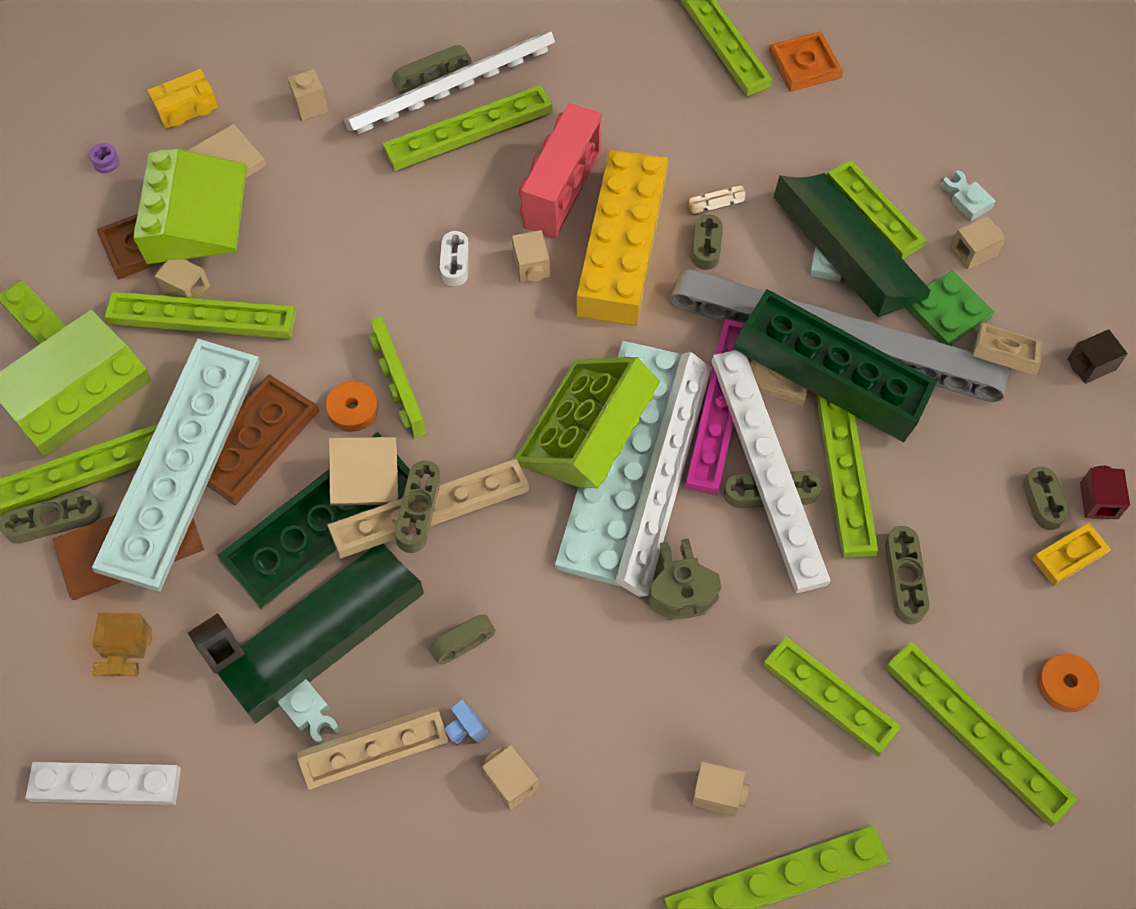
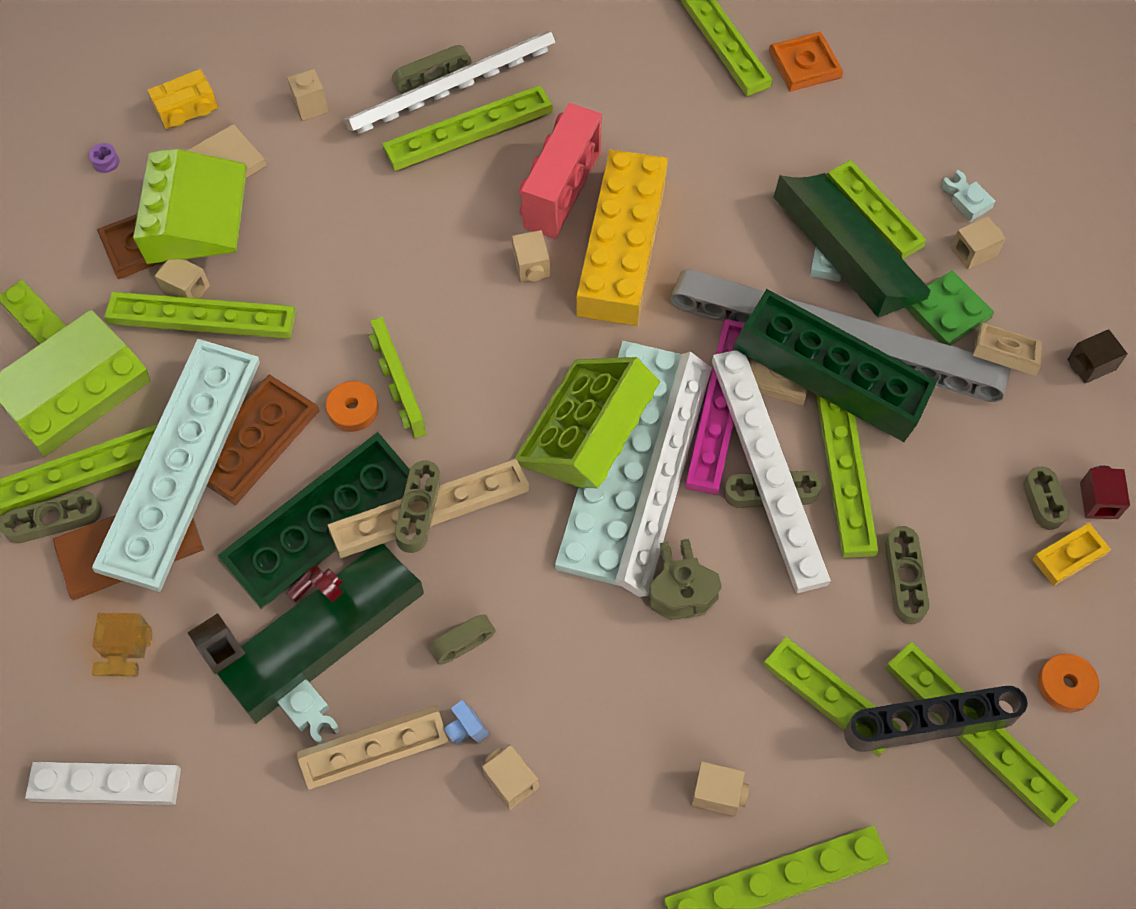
(325, 581): none -> dark red plate
(363, 471): tan tile -> none
(460, 258): white beam -> none
(712, 242): olive beam -> none
(716, 199): tan axle -> none
(950, 710): none -> black beam

